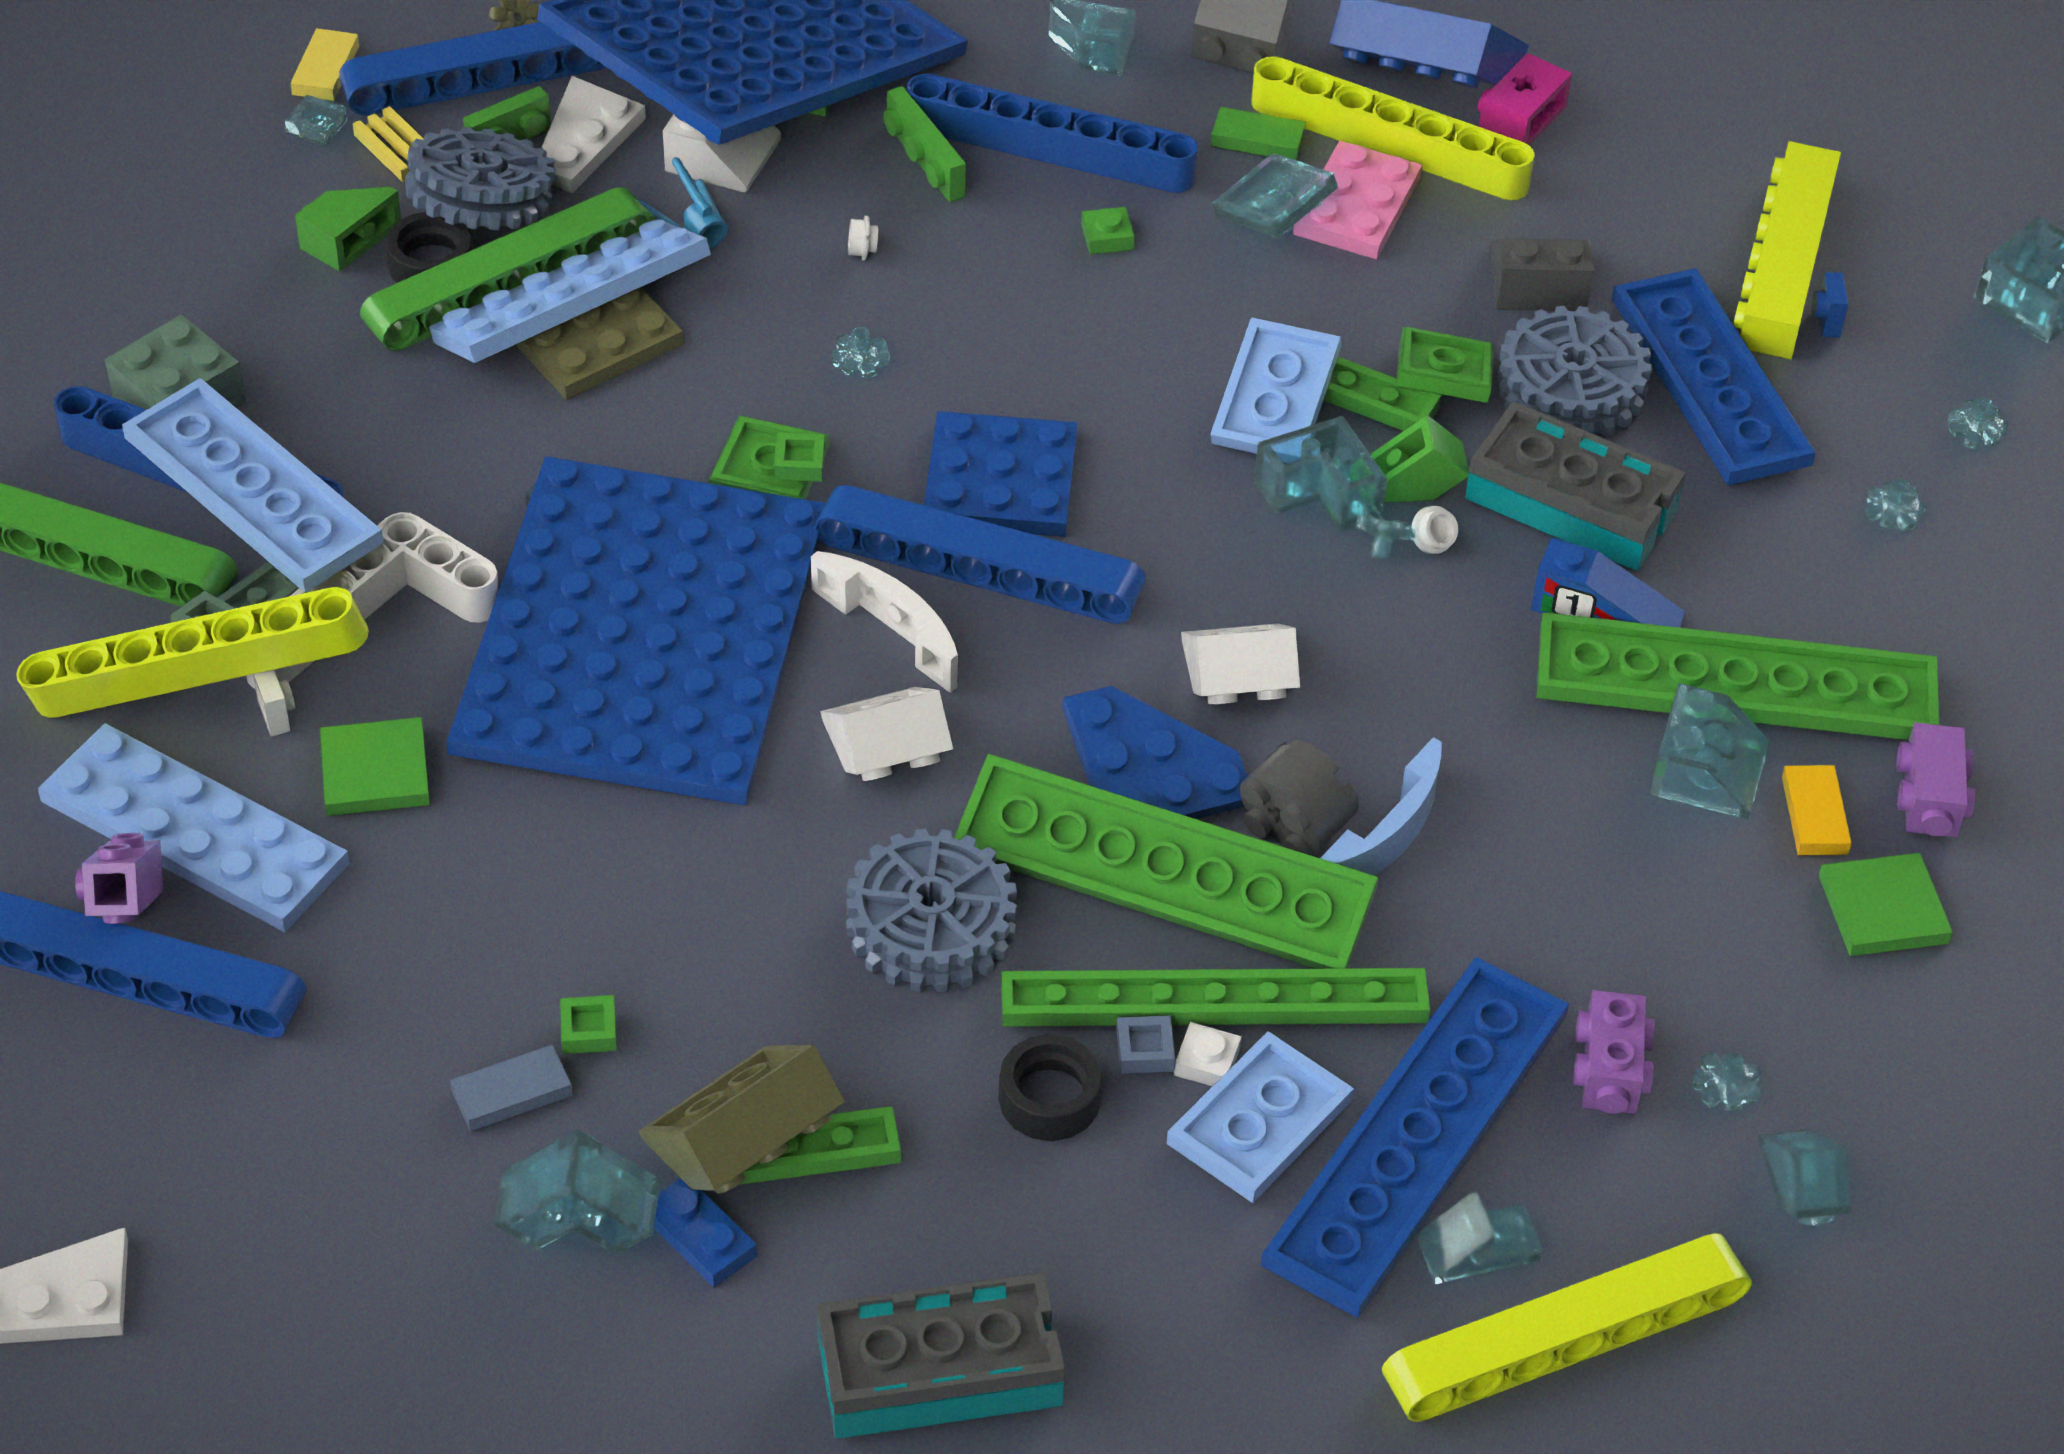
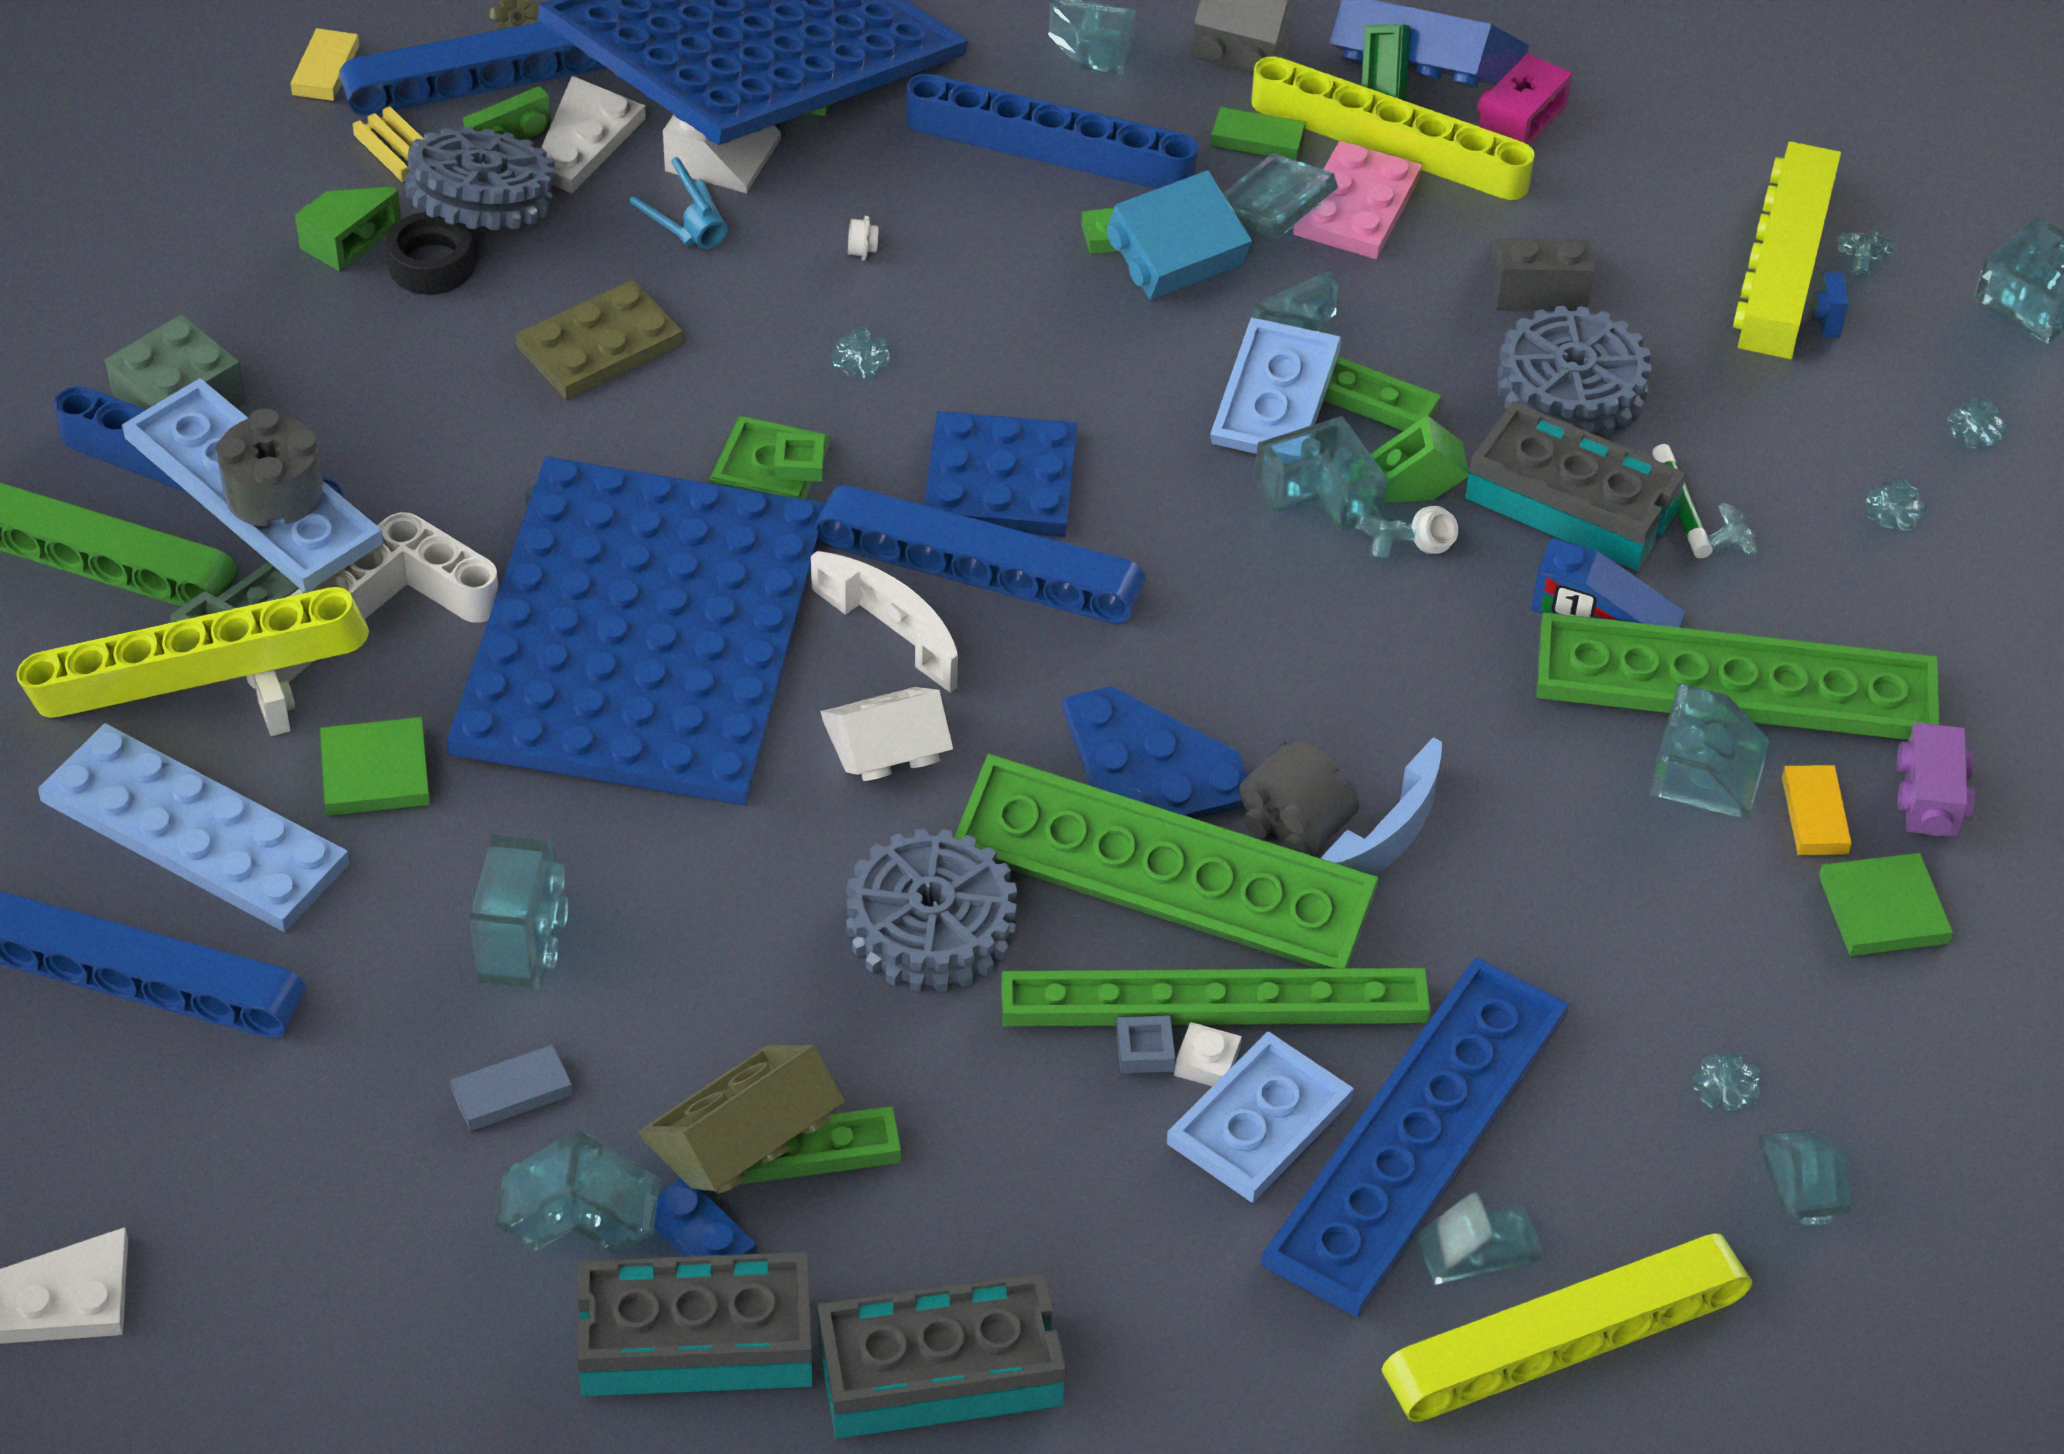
(121, 878): medium lavender brick -> none
(270, 468): none -> dark grey brick
(316, 120): clear light blue plate -> none
(407, 309): bright green beam -> none
(518, 912): none -> clear light blue brick
(568, 291): light blue plate -> none
(588, 1024): bright green plate -> none
(694, 1324): none -> dark grey piece
(925, 144): bright green plate -> none
(1056, 1054): black tyre -> none
(1178, 235): none -> dark azure brick
(1242, 661): white slope -> none
(1302, 305): none -> clear light blue slope
(1386, 59): none -> green tile
(1445, 364): bright green tile -> none
(1614, 1050): medium lavender brick -> none
(1686, 512): none -> bar
(1713, 377): blue plate -> none
(1733, 531): none -> clear light blue plant
(1864, 249): none -> clear light blue plant

